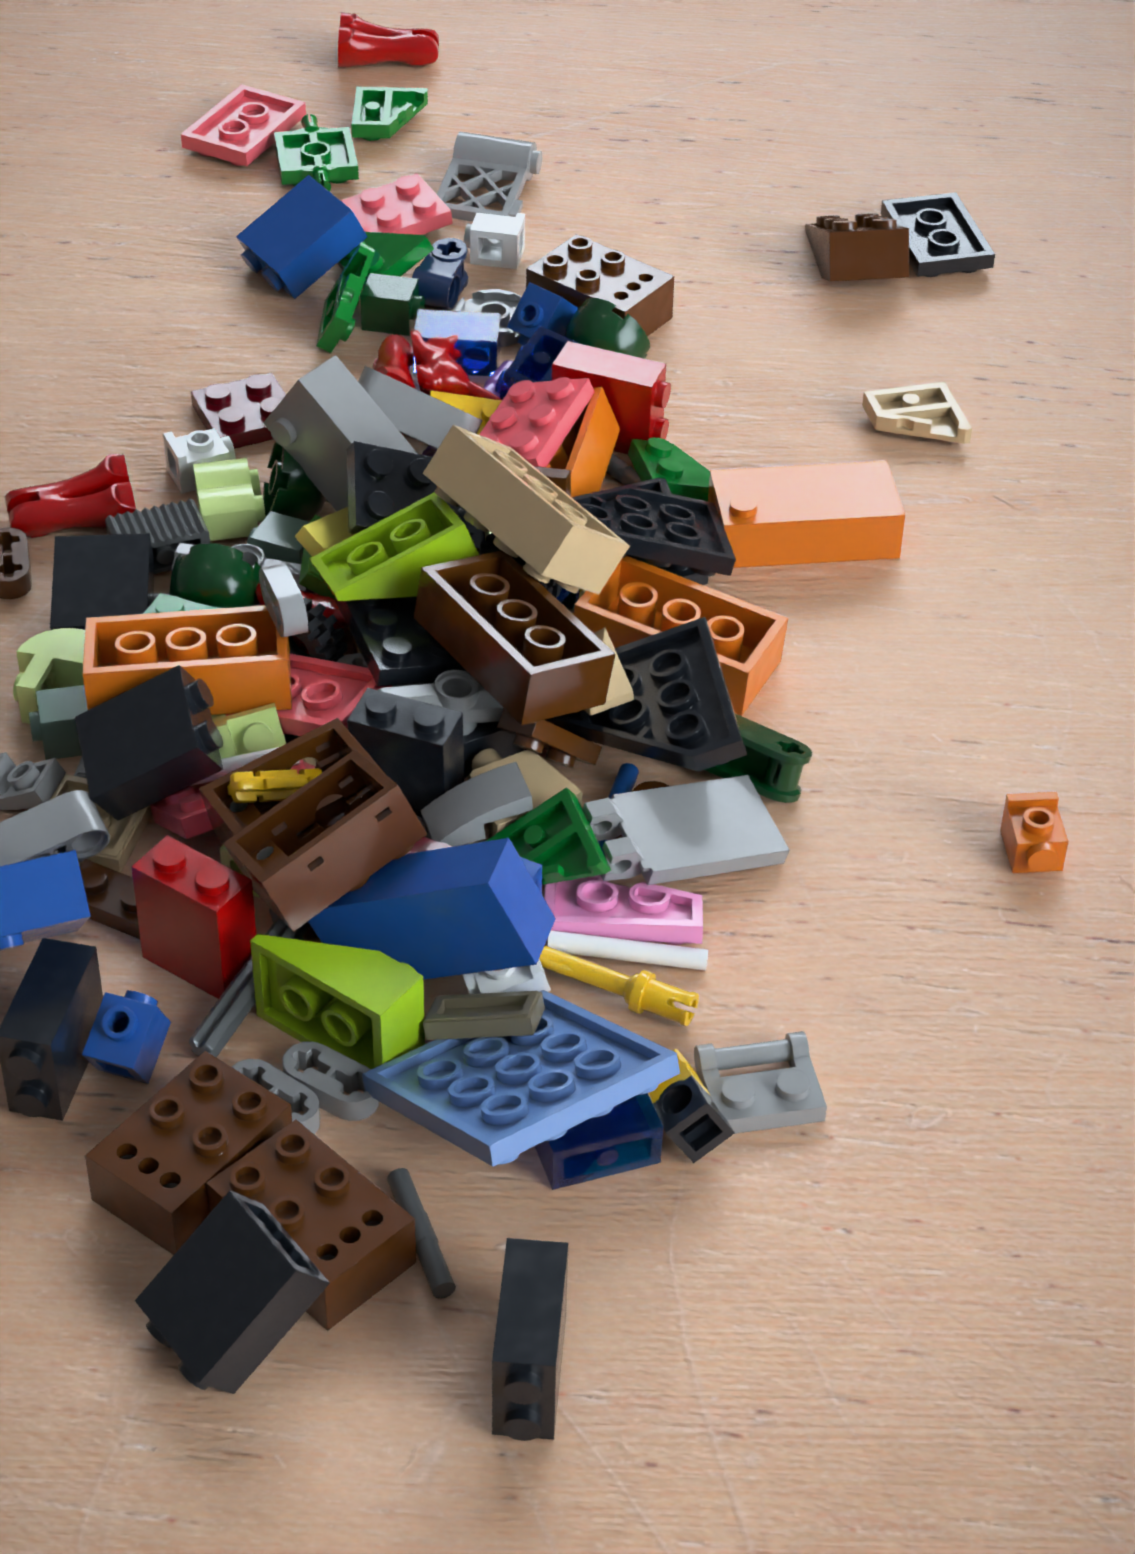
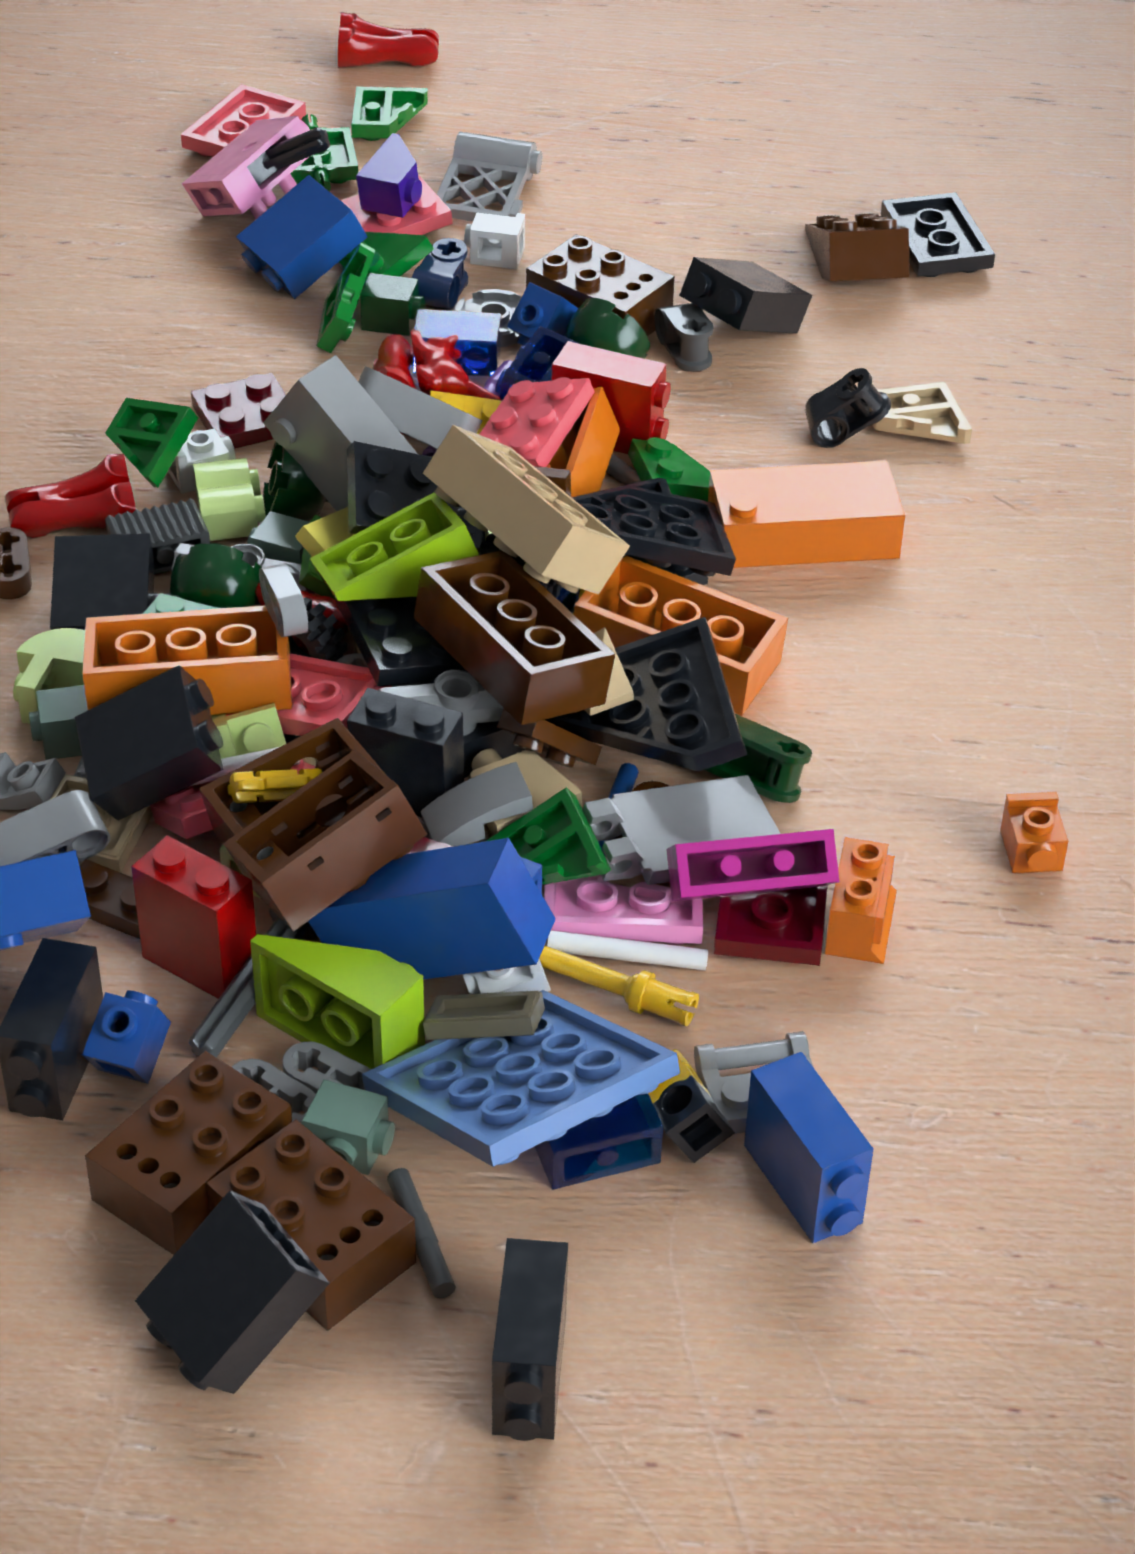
(151, 435): none -> green wing
(254, 164): none -> bright pink piece
(351, 1123): none -> sand green brick
(389, 180): none -> dark purple slope
(685, 335): none -> dark grey piece
(745, 295): none -> black brick
(752, 864): none -> dark pink brick
(773, 925): none -> dark red plate
(808, 1147): none -> blue brick
(845, 409): none -> black piece
(862, 902): none -> orange window

